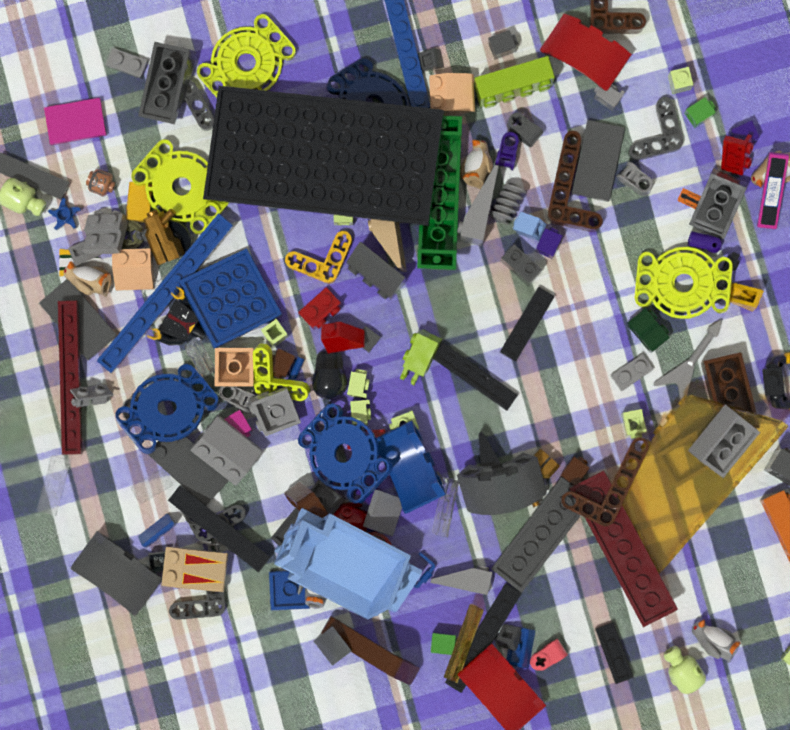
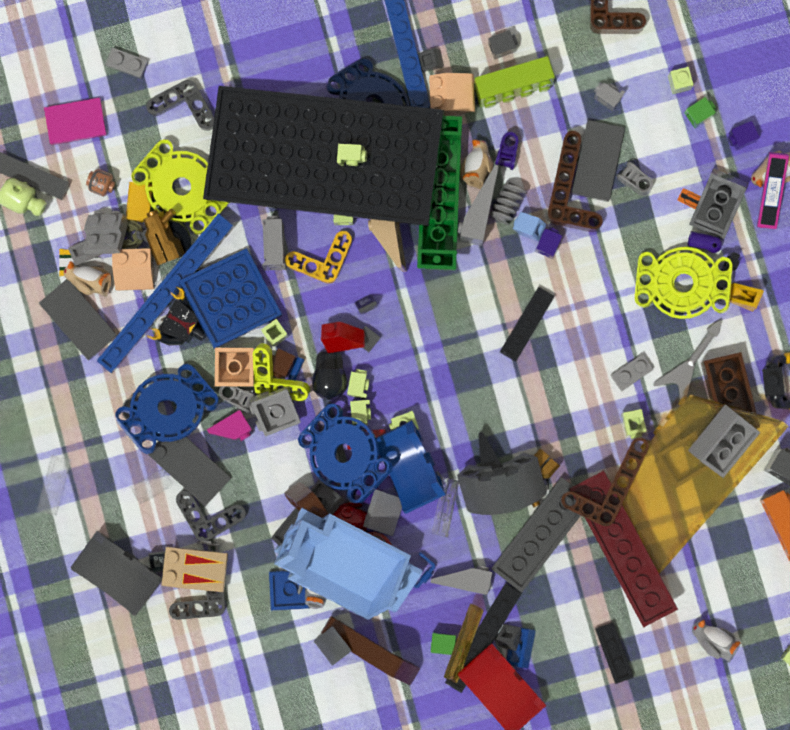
(64, 215): blue animal -> none
(69, 376): dark red plate -> none
(99, 394): light grey hinge -> none
(156, 530): blue slope -> none
(166, 82): dark grey slope -> none
(200, 357): clear plate -> none
(219, 528): black tile -> none
(226, 450): light grey slope -> none
(255, 44): neon yellow piece -> none
(273, 244): none -> light grey window
(320, 309): red bracket -> none
(351, 154): none -> yellowish green brick
(366, 304): none -> slope
(375, 271): dark grey slope -> none
(420, 355): lime hinge -> none
(474, 376): black tile -> none
(521, 265): dark grey brick -> none
(525, 130): dark grey piece -> none
(551, 654): coral piece -> none
(575, 470): reddish brown brick -> none
(586, 51): red panel -> none
(648, 330): dark green brick -> none
(667, 134): dark grey beam -> none
(684, 671): yellowish green piece -> none
(736, 154): red bracket -> none

